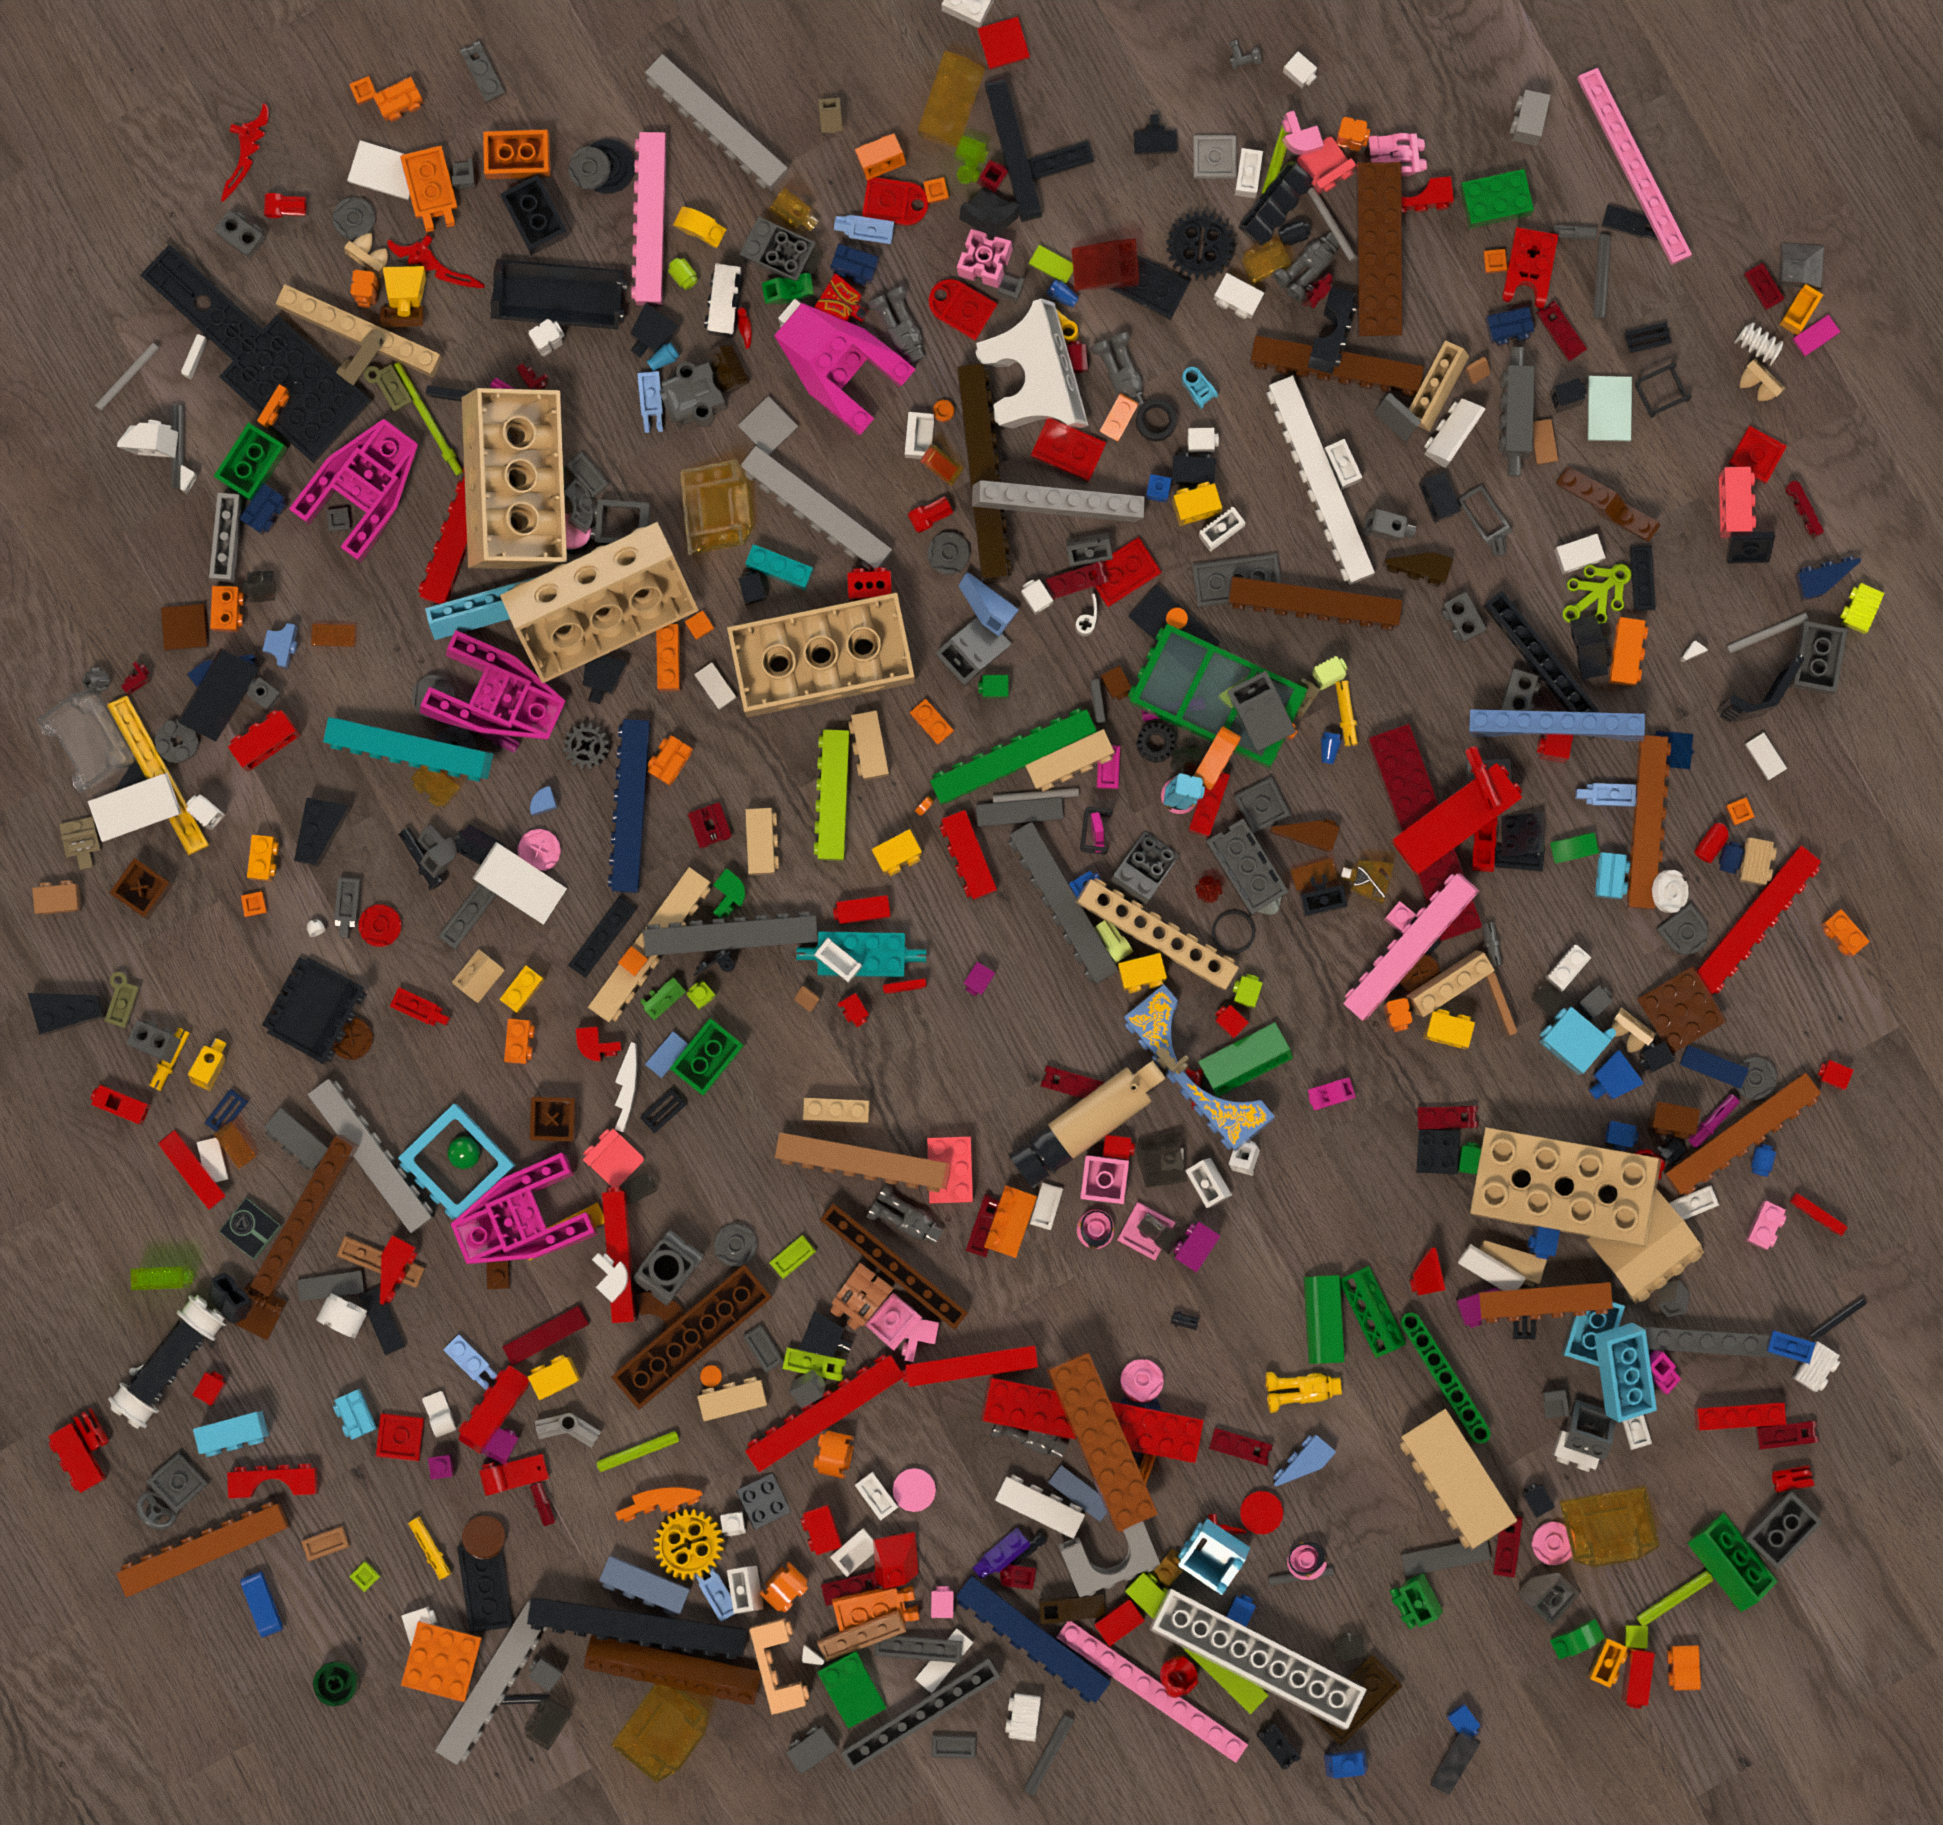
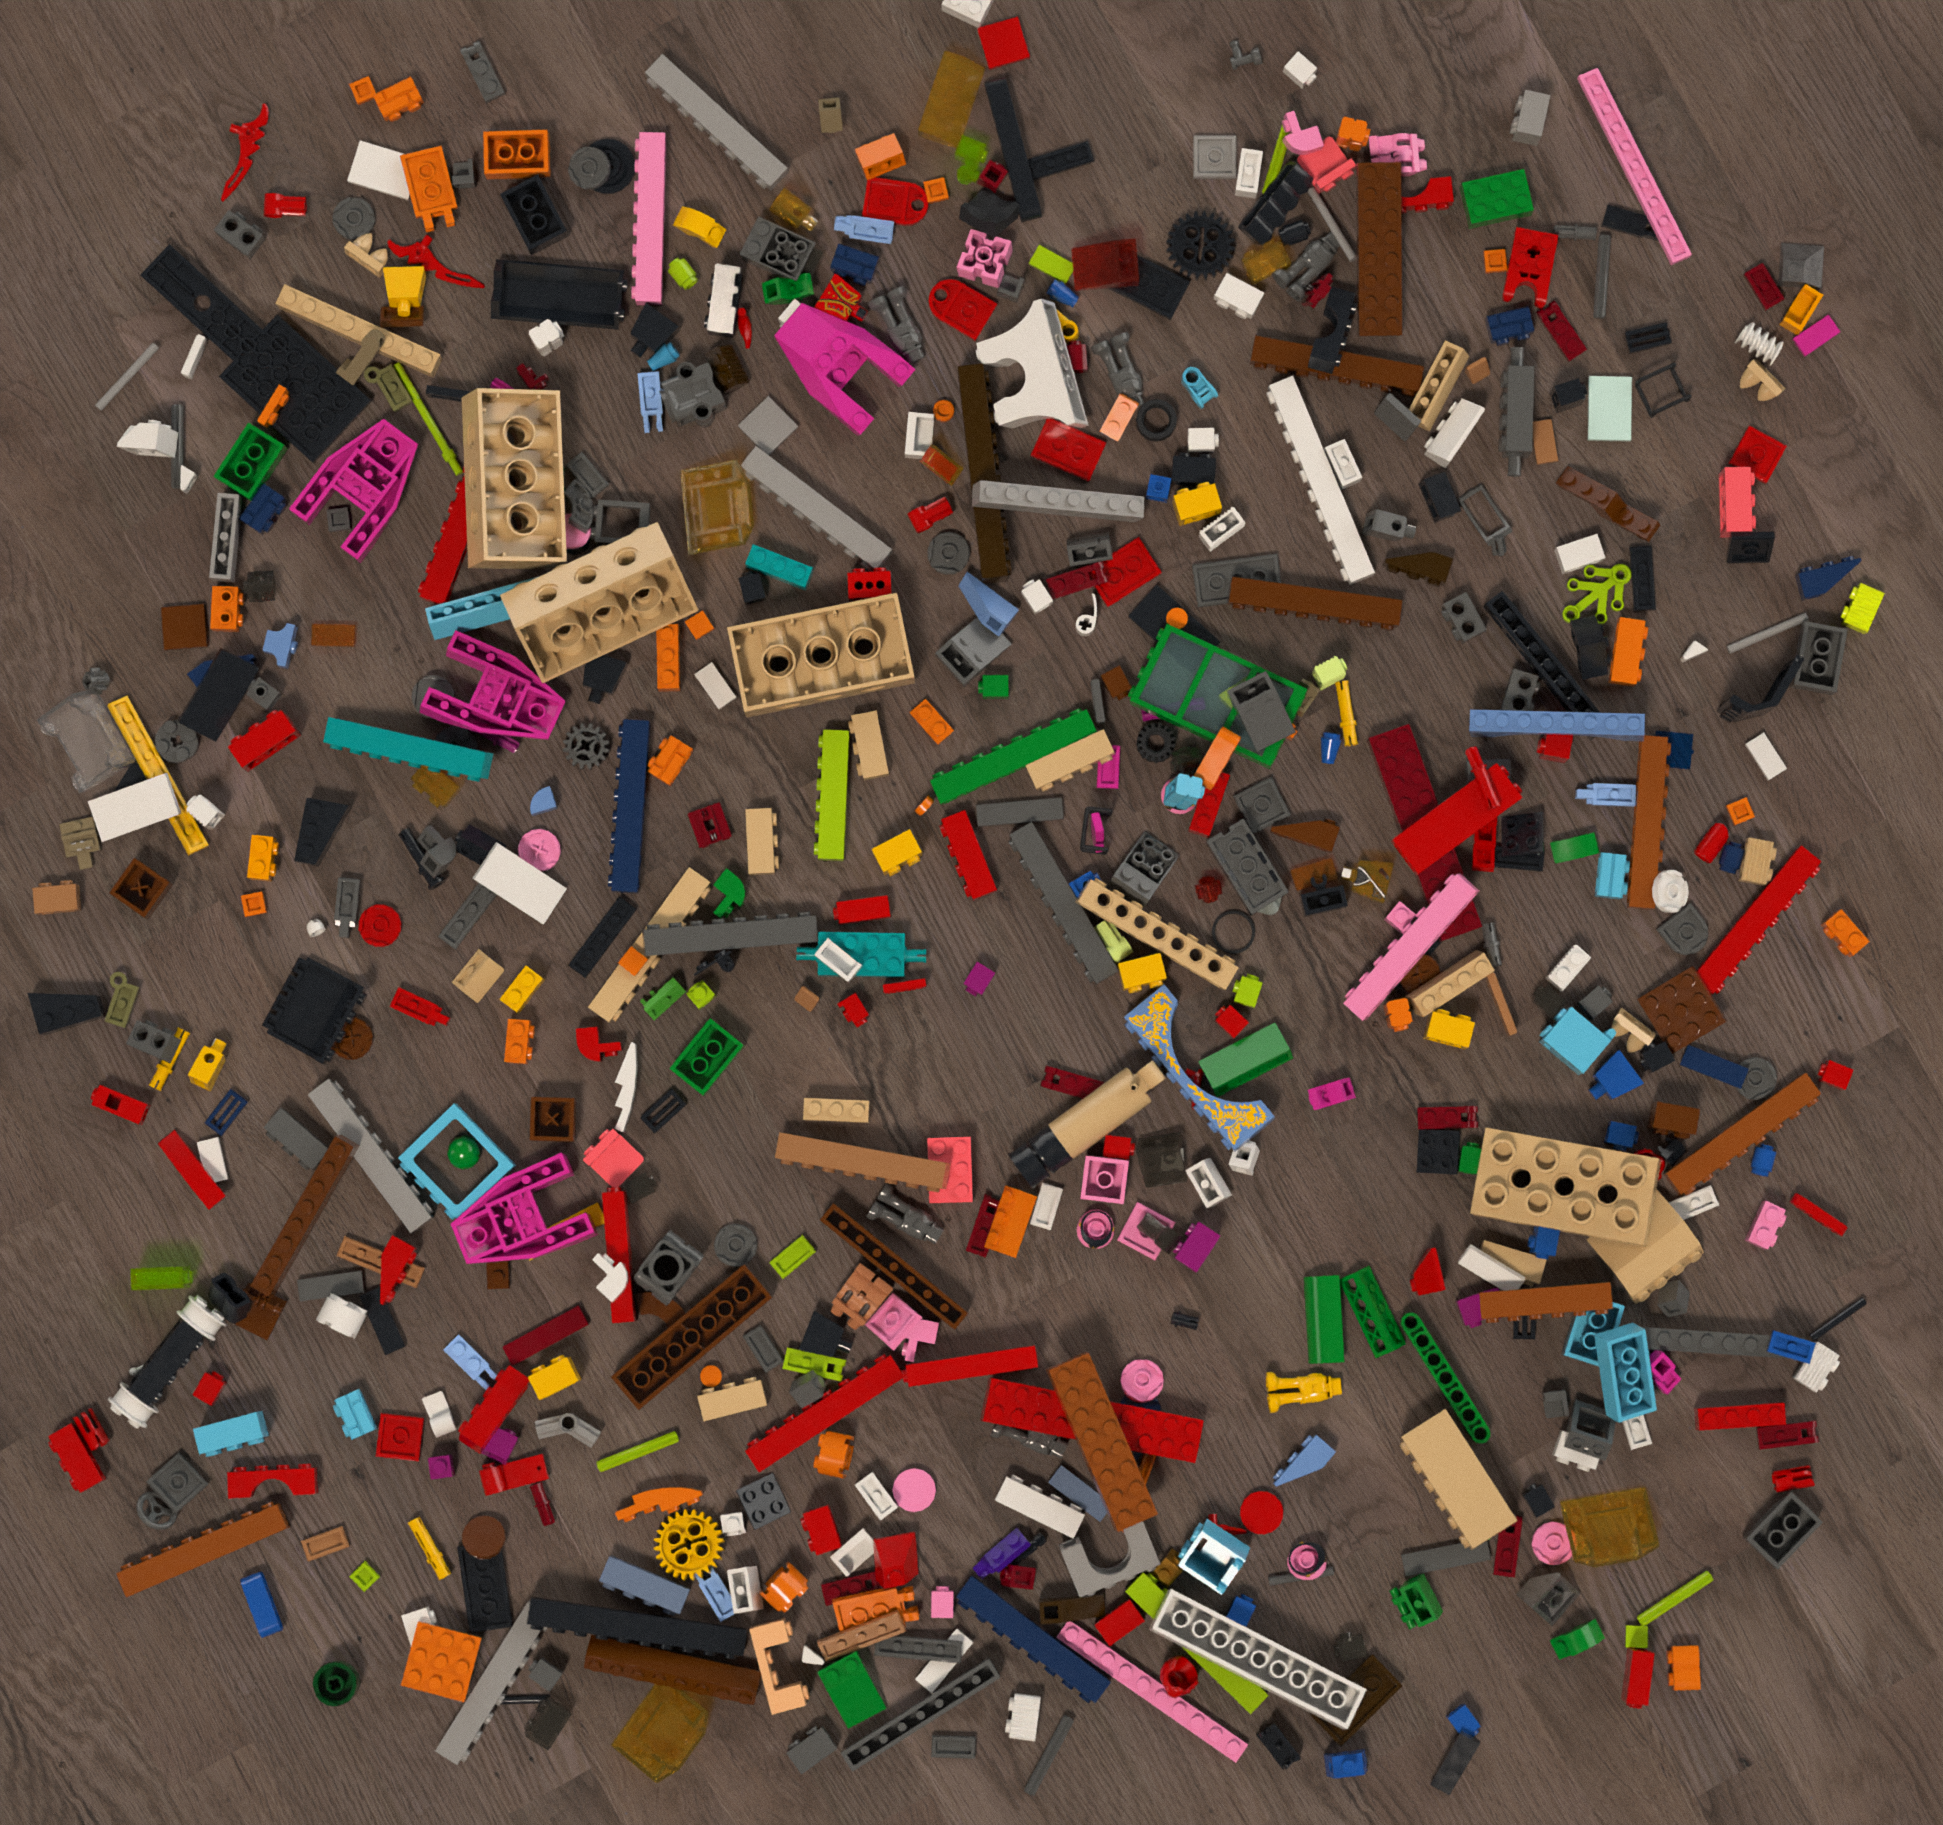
(135, 682): dark red bracket -> none
(234, 1144): clear orange tile -> none
(250, 1228): black slope -> none
(364, 288): orange brick -> none
(666, 1054): medium blue tile -> none
(1072, 792): light grey bar -> none
(1155, 139): black hinge -> none
(1166, 1060): dark tan bracket -> none
(1239, 1446): dark red plate -> none
(1608, 1662): light orange brick -> none
(1714, 1120): magenta axle -> none
(1732, 1562): green slope -> none
(1804, 508): dark red plate -> none

